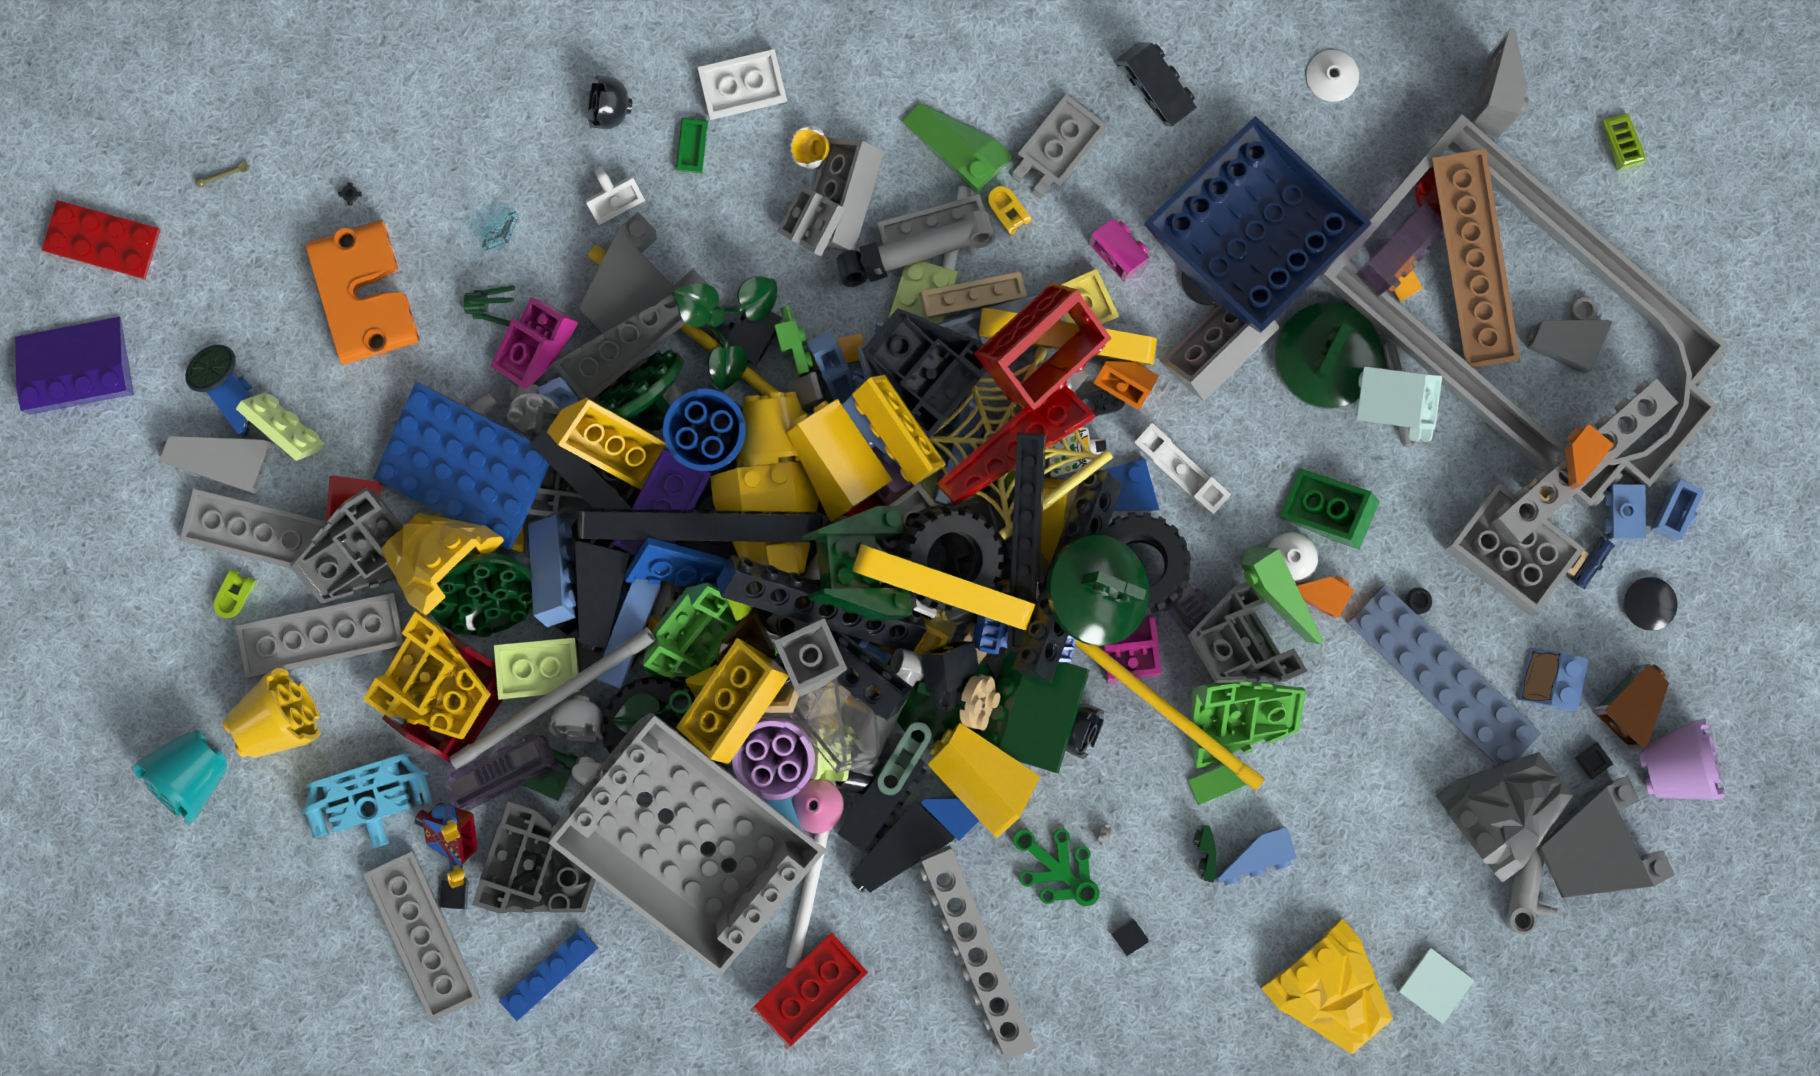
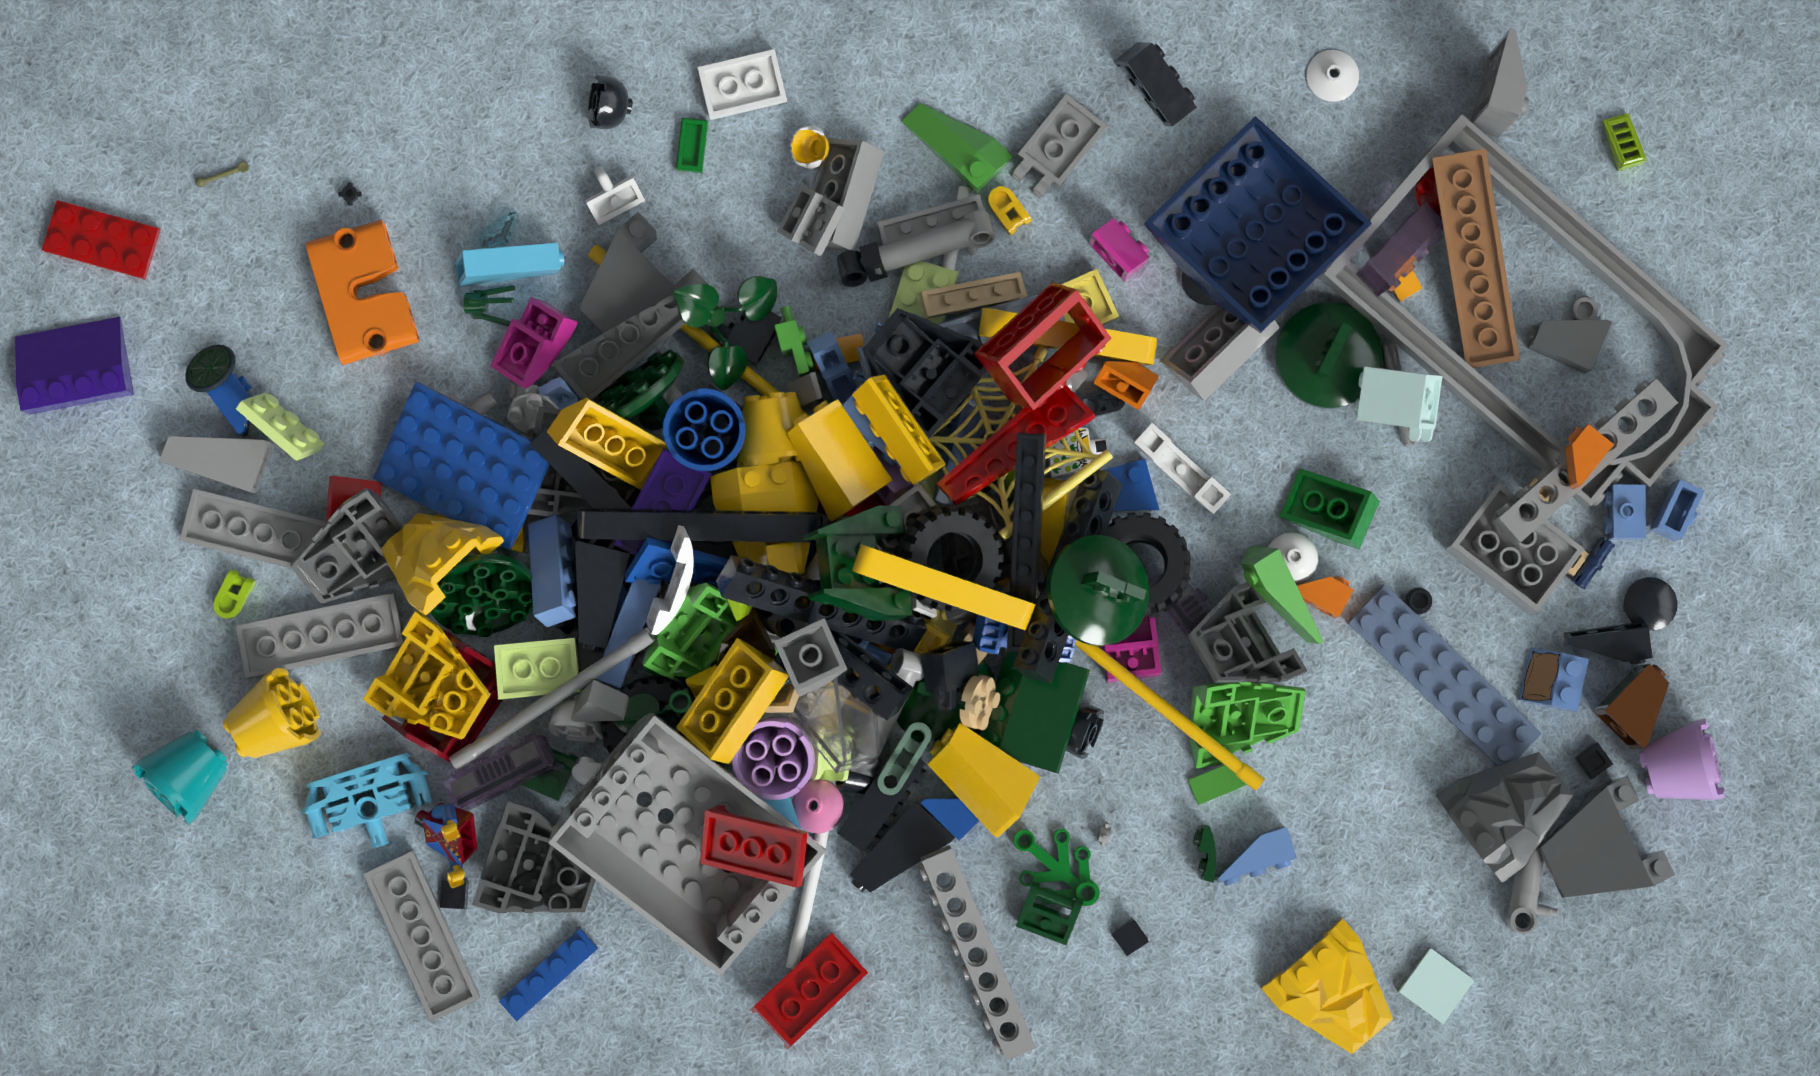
(507, 263): none -> medium azure slope
(599, 703): none -> light grey slope
(665, 609): none -> white slope
(753, 847): none -> red plate
(1045, 920): none -> dark green plate
(1622, 642): none -> black slope

